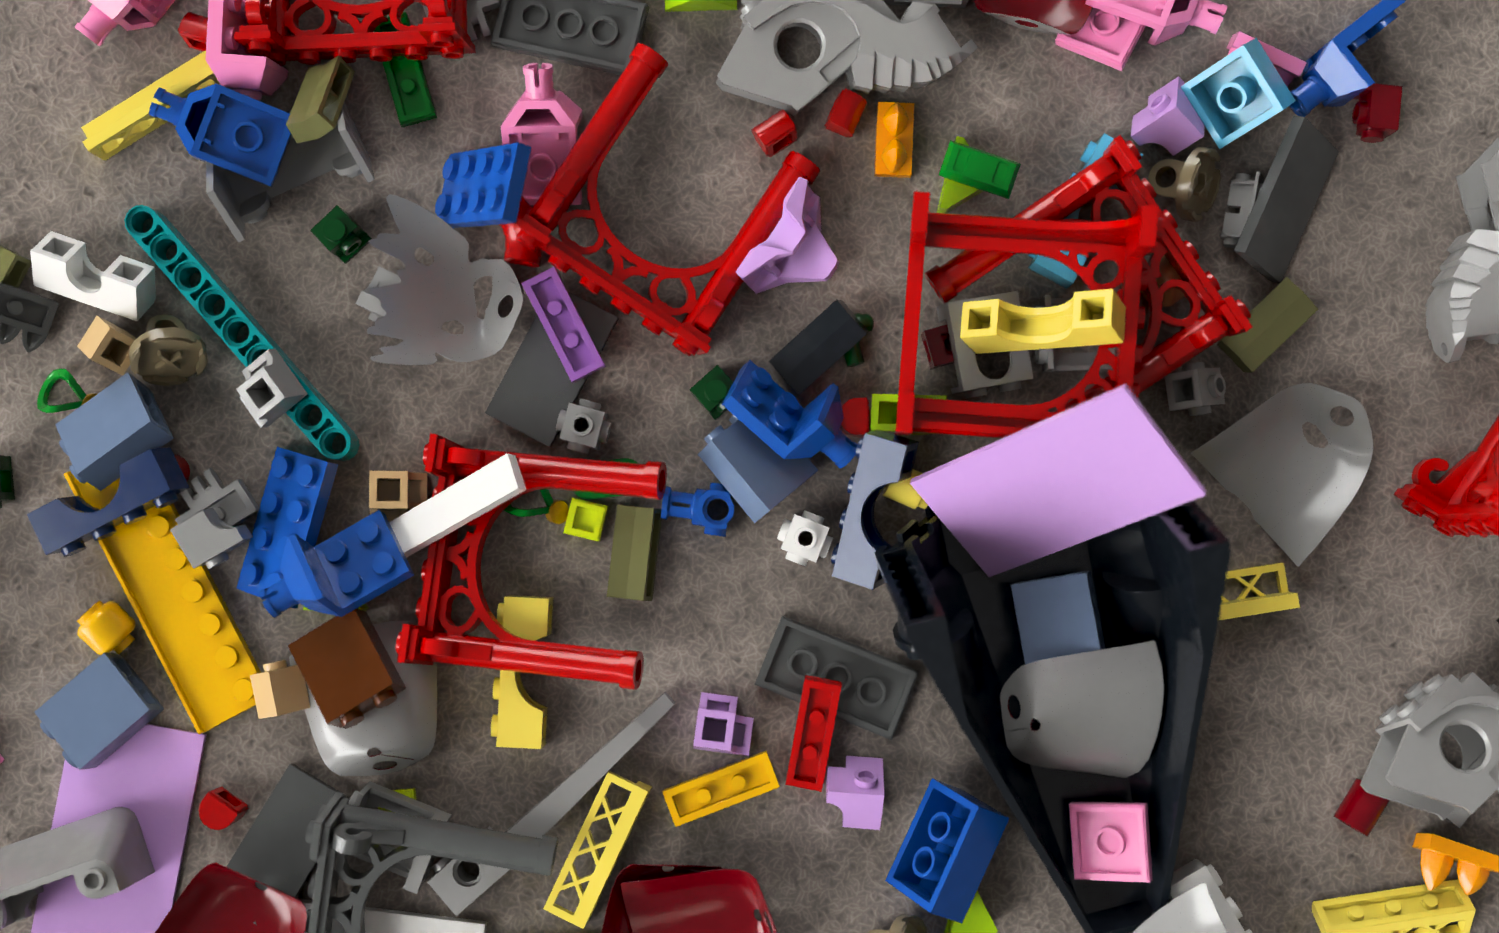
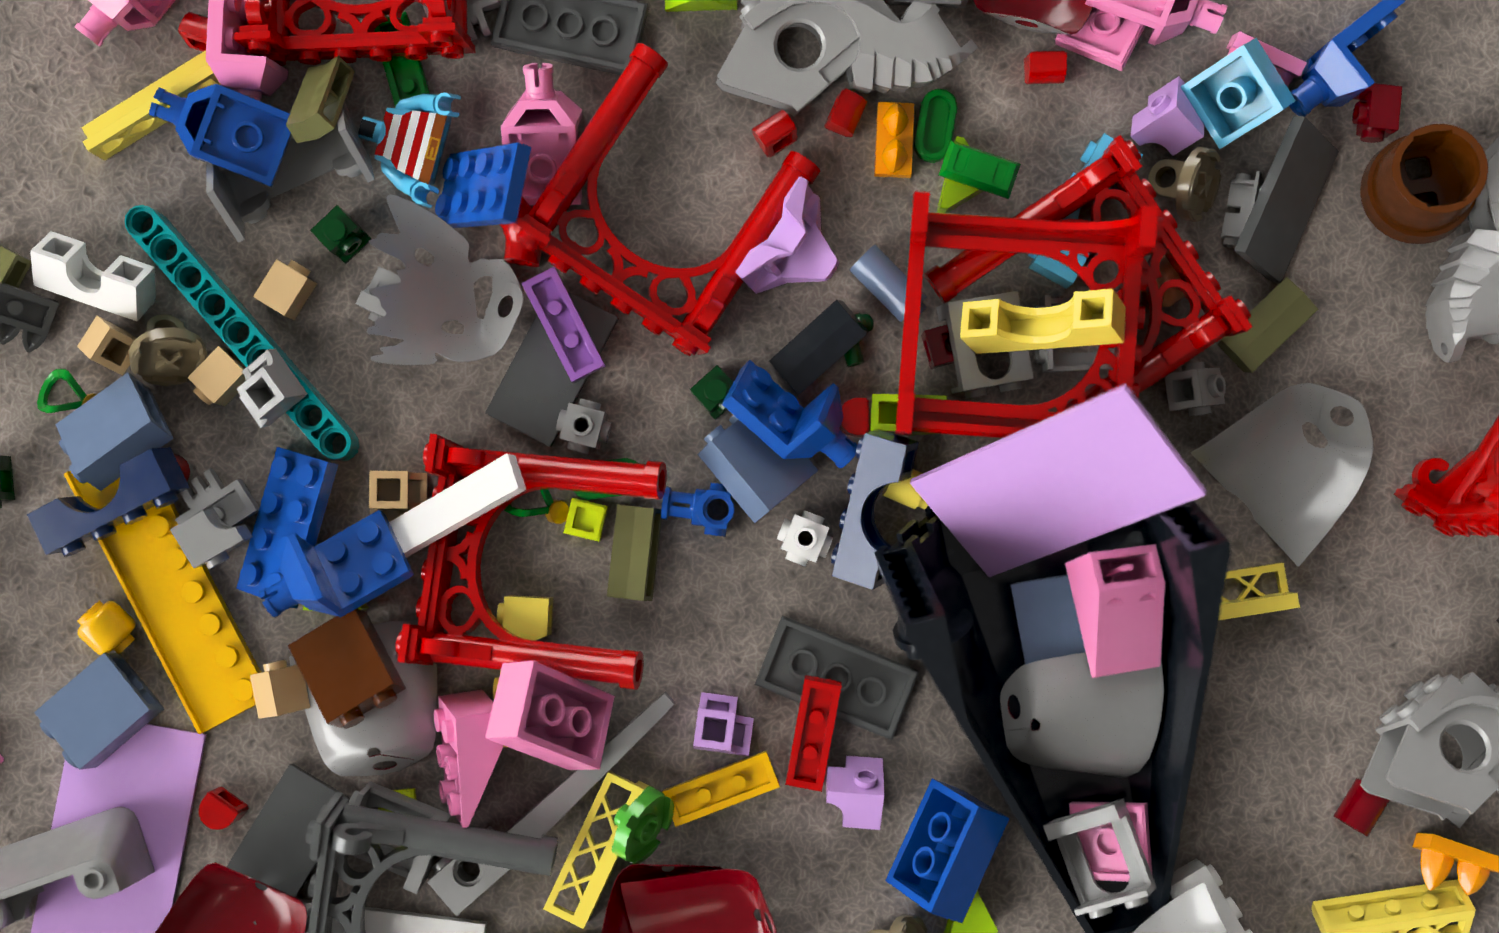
(218, 377): none -> tan brick
(286, 288): none -> tan brick
(412, 142): none -> torso
(464, 751): none -> bright pink slope
(550, 716): none -> bright pink brick
(641, 824): none -> bright green plate
(884, 281): none -> sand blue brick
(935, 125): none -> green tile
(1045, 67): none -> red brick
(1090, 895): none -> light grey panel
(1119, 608): none -> bright pink slope
(1456, 180): none -> reddish brown piece

